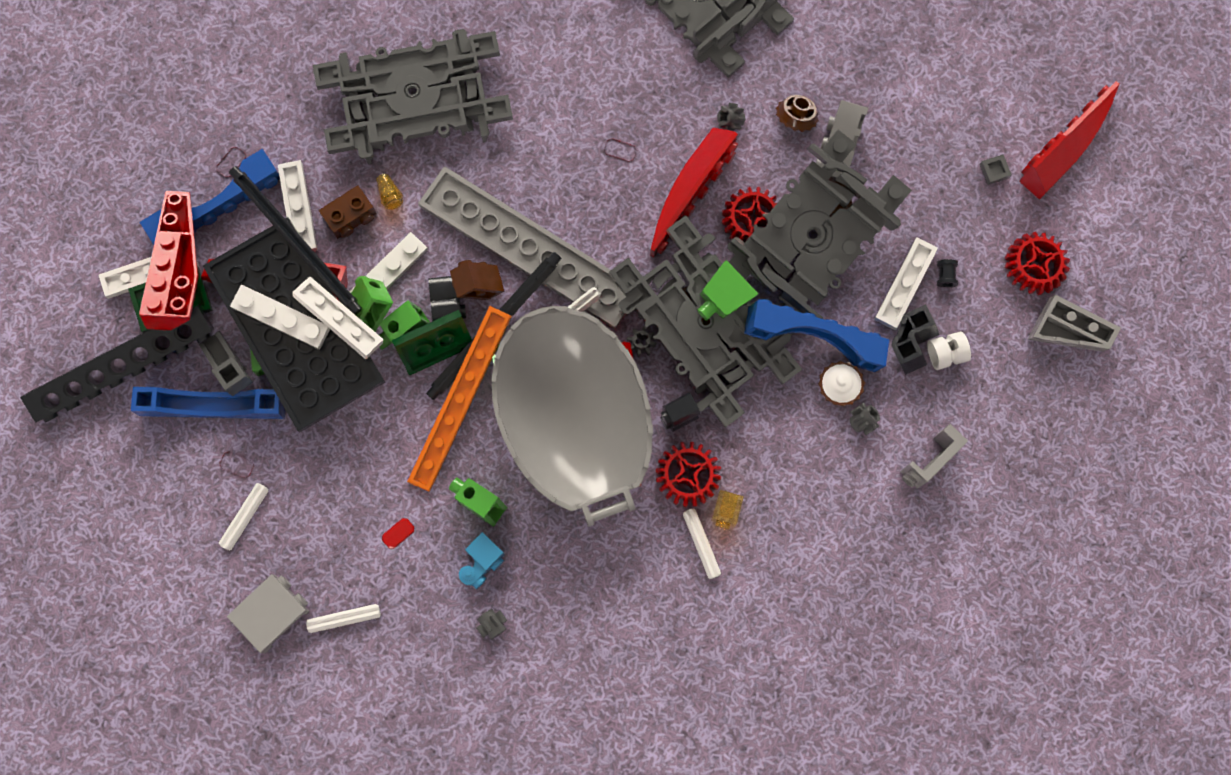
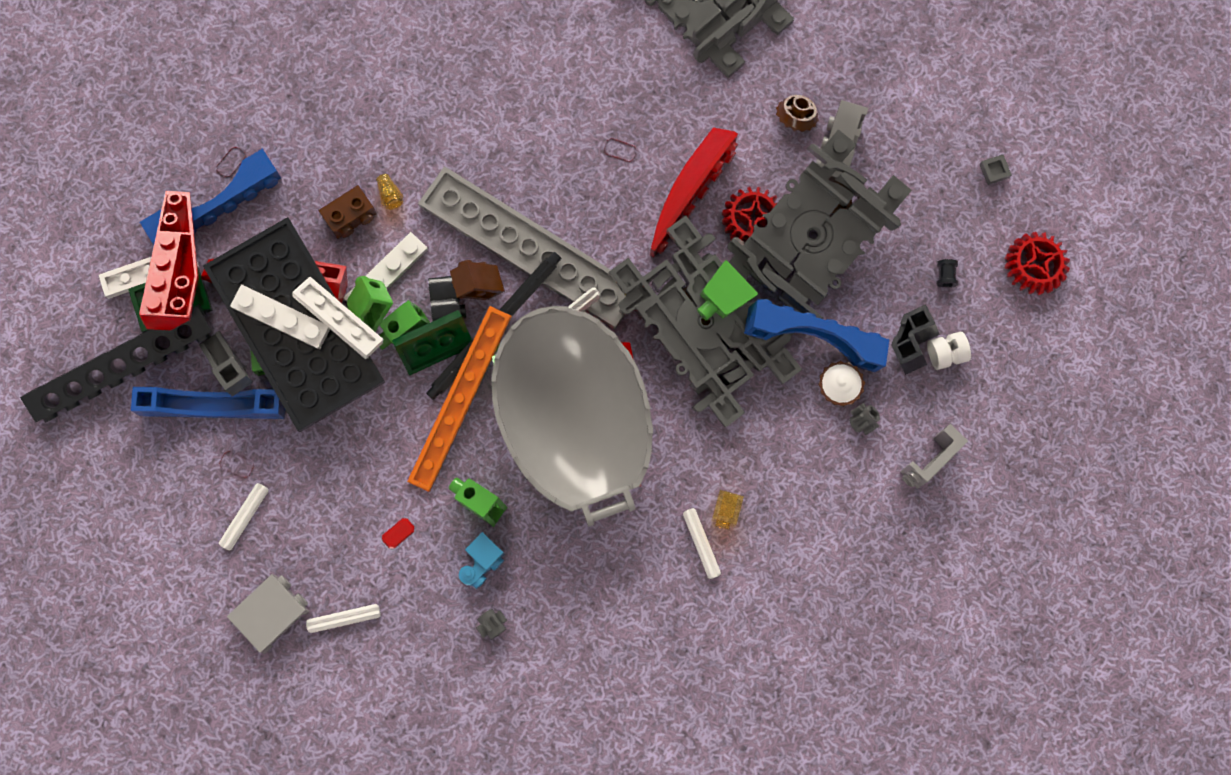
(295, 240): black piece -> none
(297, 200): white plate -> none
(416, 115): dark grey piece -> none
(642, 335): dark grey gear -> none
(679, 412): black brick -> none
(682, 463): red gear -> none
(731, 117): dark grey gear -> none
(905, 284): white plate -> none
(1066, 148): red wedge -> none
(1073, 326): light grey wedge -> none

